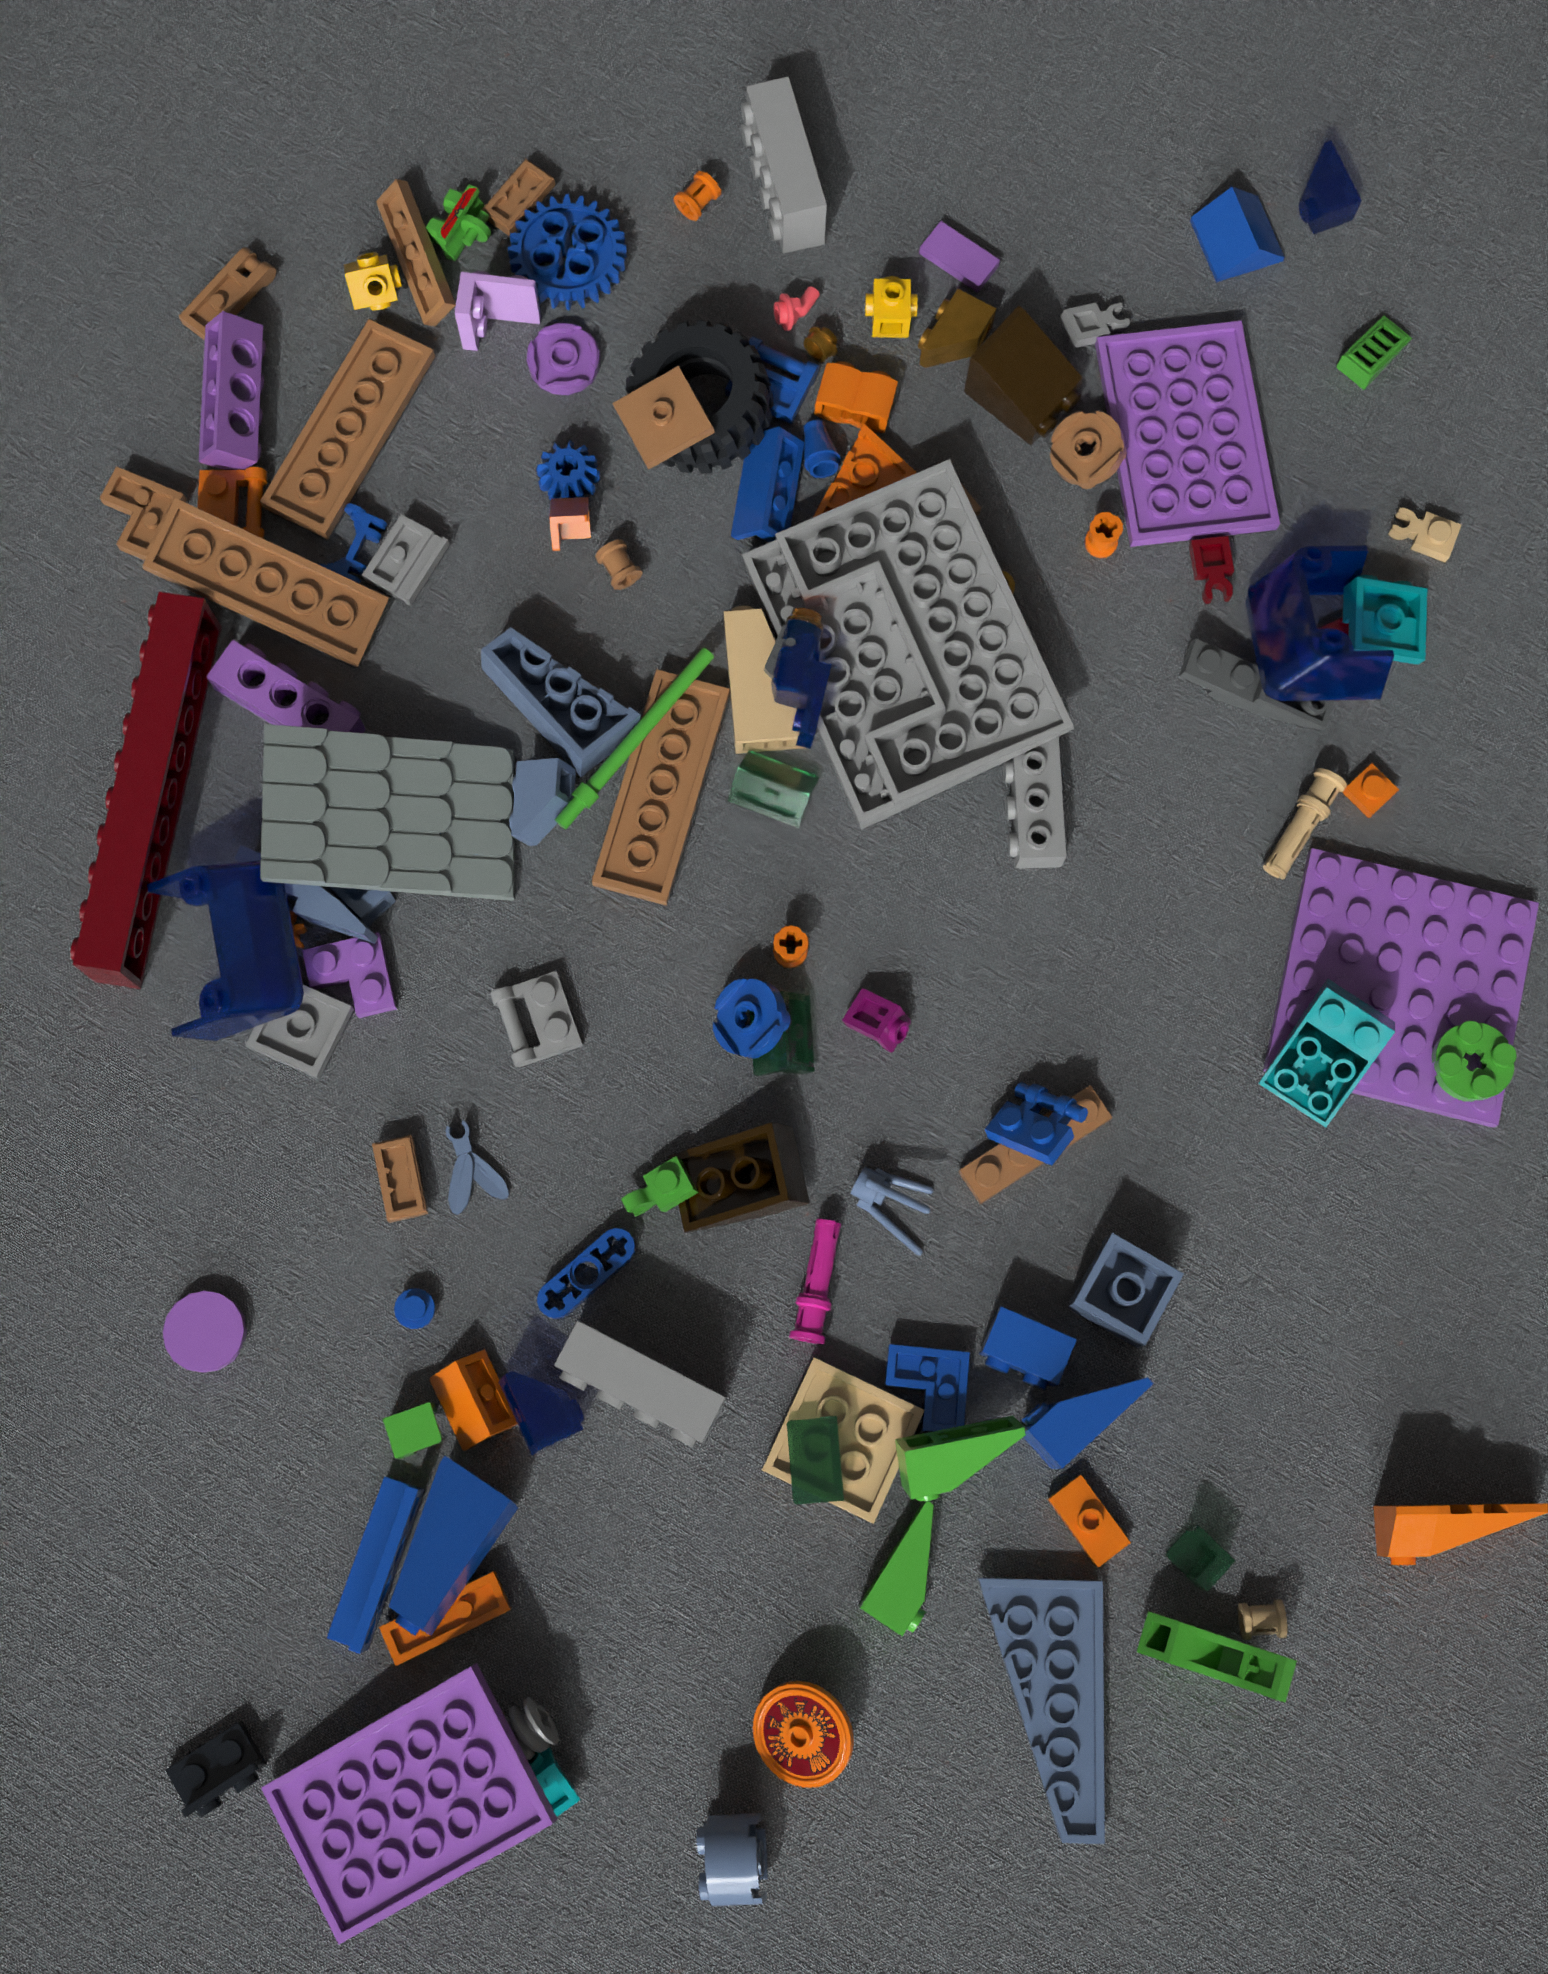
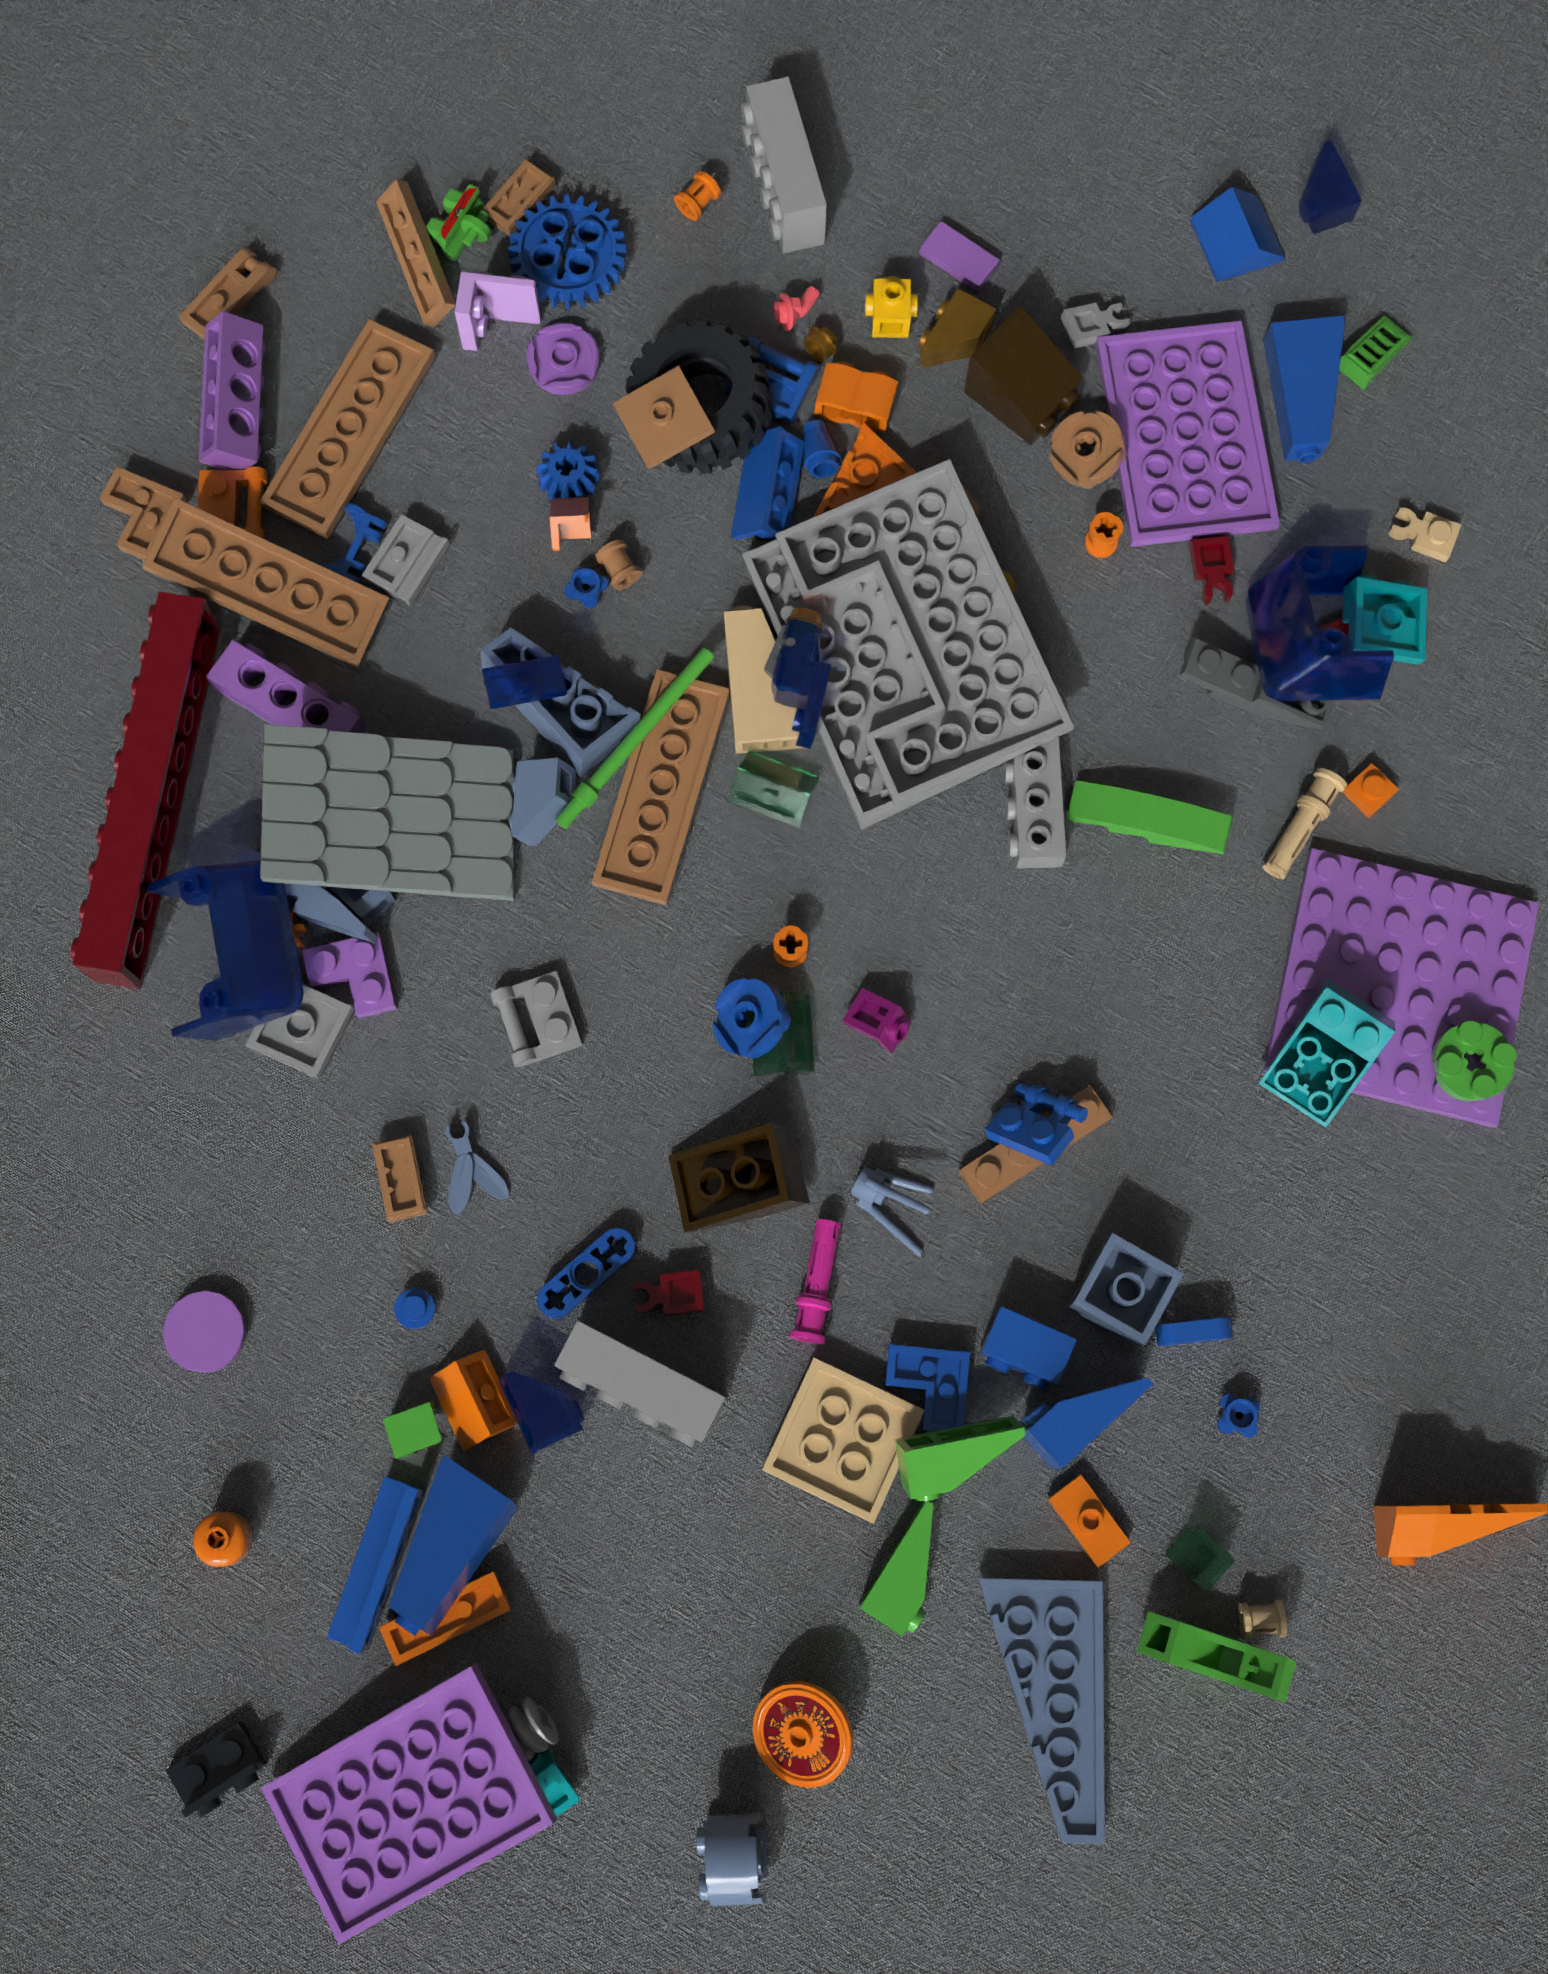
(236, 1539): none -> orange head
(372, 294): yellow brick -> none
(524, 682): none -> clear blue plate
(585, 576): none -> blue plate
(666, 1187): bright green plate -> none
(678, 1293): none -> dark red plate
(815, 1460): clear green panel -> none
(1150, 816): none -> bright green slope
(1193, 1331): none -> blue beam
(1247, 1424): none -> blue plate
(1303, 380): none -> blue slope

